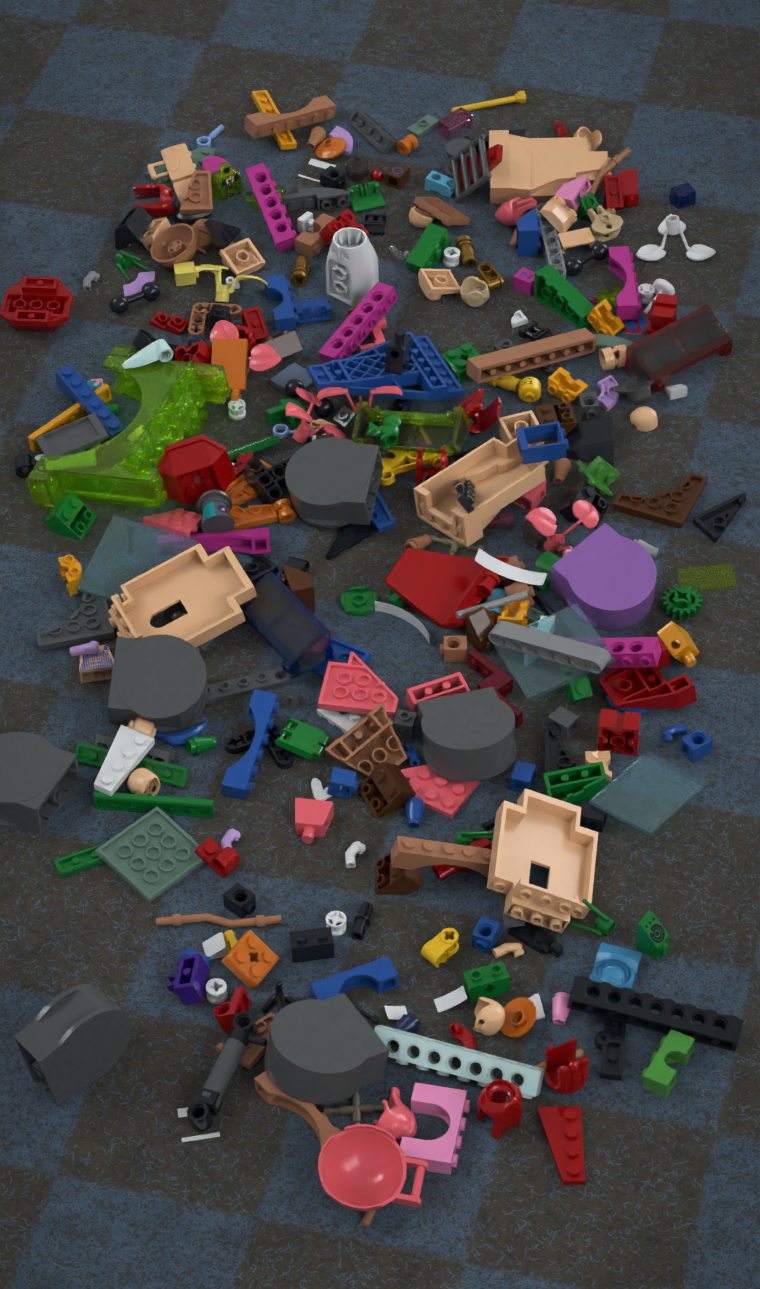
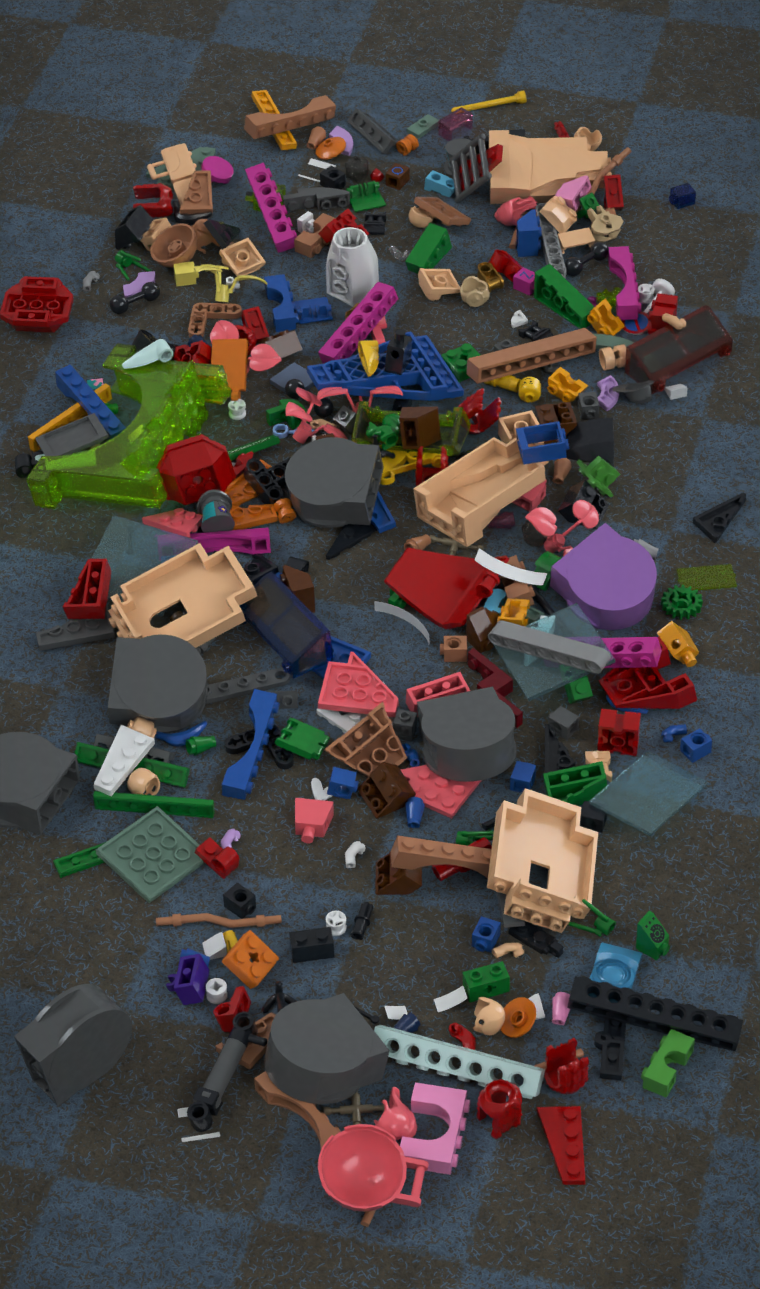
(70, 517): green slope -> none
(71, 572): light orange cylinder -> none
(89, 648): lavender arm -> none
(90, 594): none -> red wedge
(96, 666): light nougat torso -> none
(170, 324): red slope -> none
(212, 135): light blue piece -> none
(218, 313): black brick -> none
(226, 183): clear neon green torso -> none
(300, 272): pearl gold axle -> none
(362, 605): green tile -> none
(369, 355): none -> yellow piece
(376, 975): blue arch -> none
(419, 426): none -> reddish brown slope
(441, 947): yellow piece -> none
(451, 257): white wheel -> none
(466, 494): black hinge -> none
(467, 254): pearl gold axle -> none
(493, 604): light grey bar -> none
(505, 263): none -> red plate
(630, 187): red slope -> none
(644, 418): light nougat hair -> none
(665, 507): reddish brown plate -> none
(671, 226): white plant -> none
(674, 321): none -> light nougat arm

